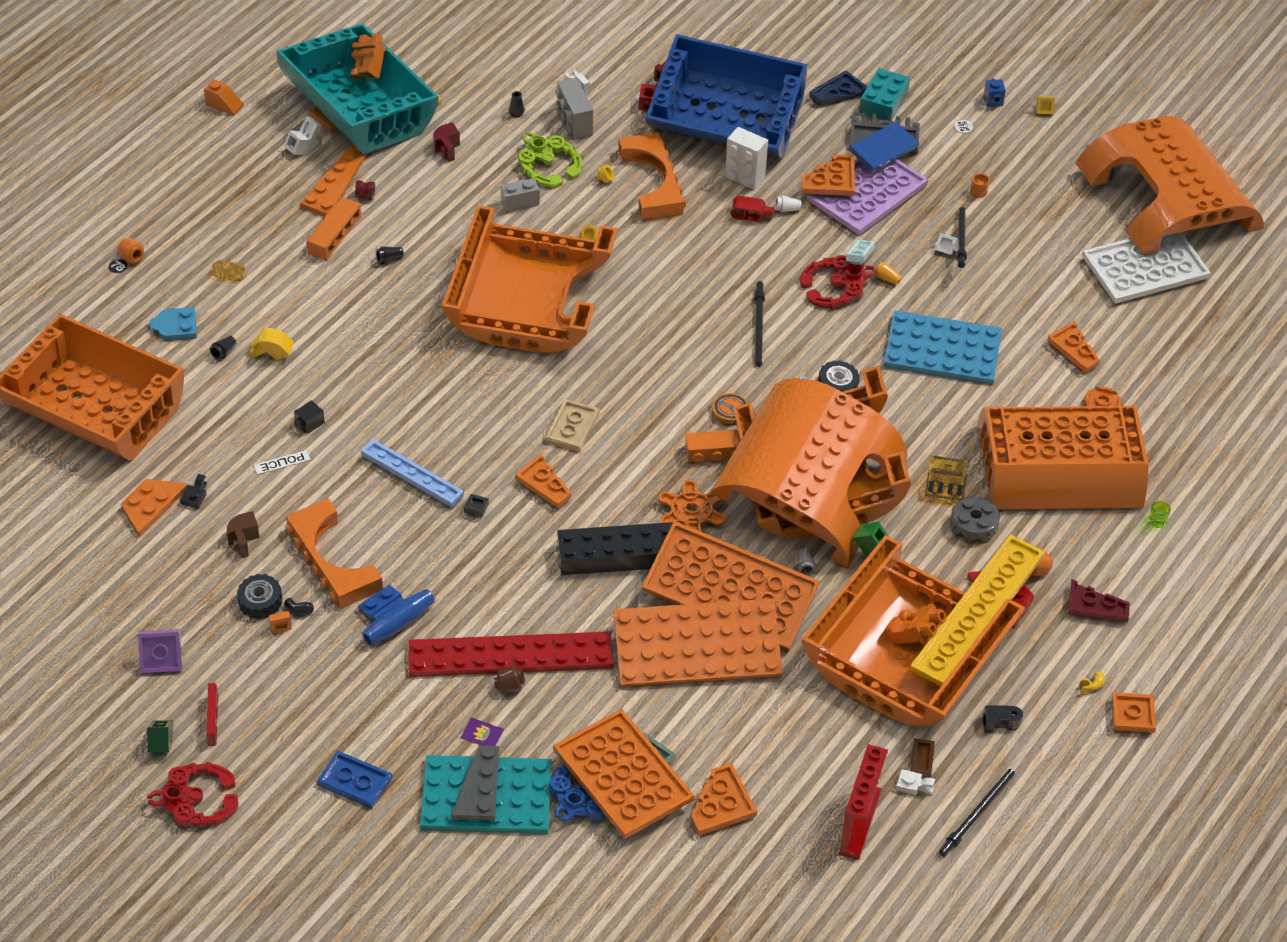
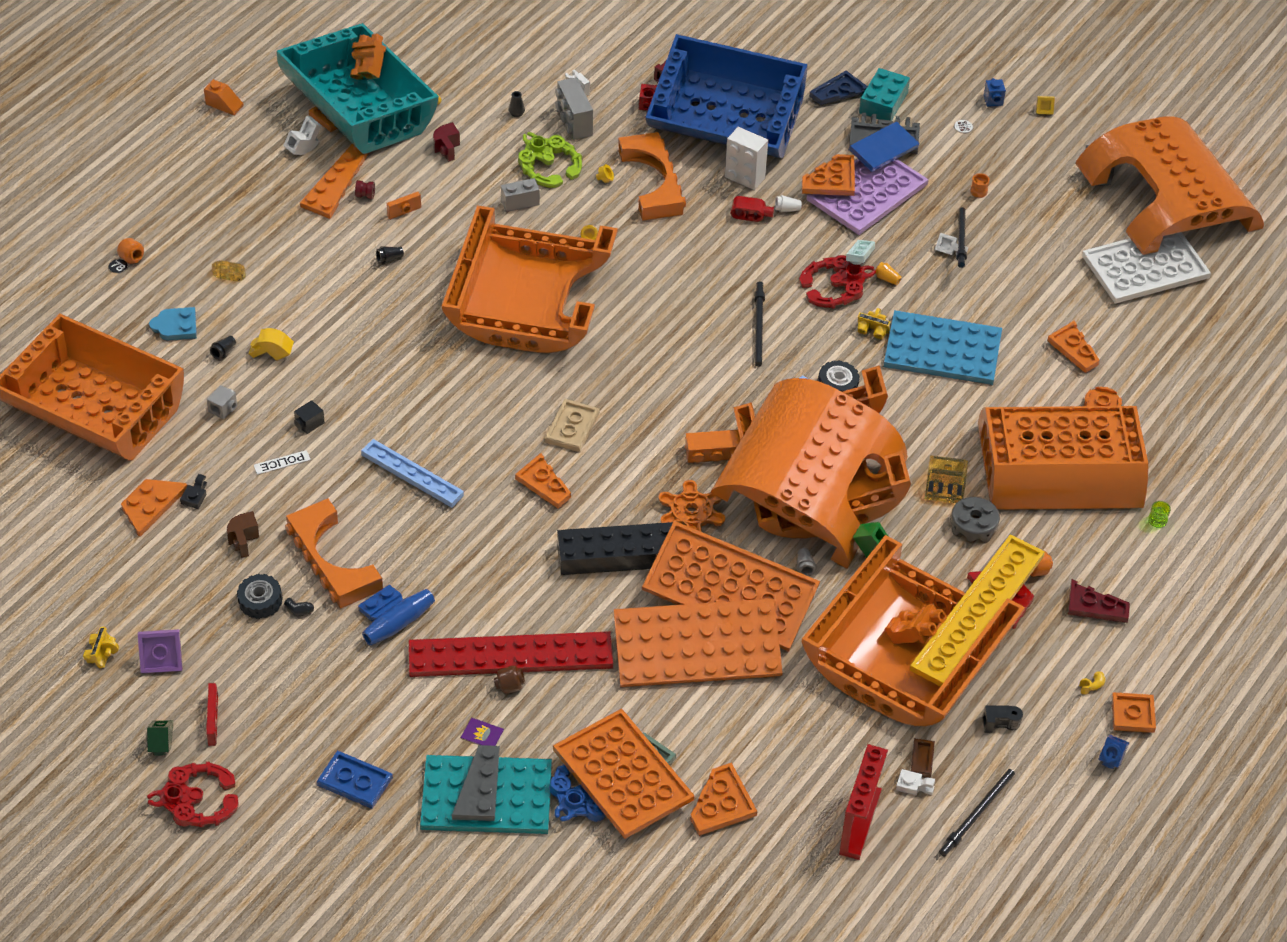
(102, 647): none -> yellow hips
(222, 402): none -> light grey brick
(280, 622): orange plate -> none
(334, 228): orange brick -> none
(403, 205): none -> orange plate
(476, 505): pearl dark grey plate -> none
(723, 407): tile -> none
(875, 321): none -> yellow hips
(1113, 752): none -> blue brick

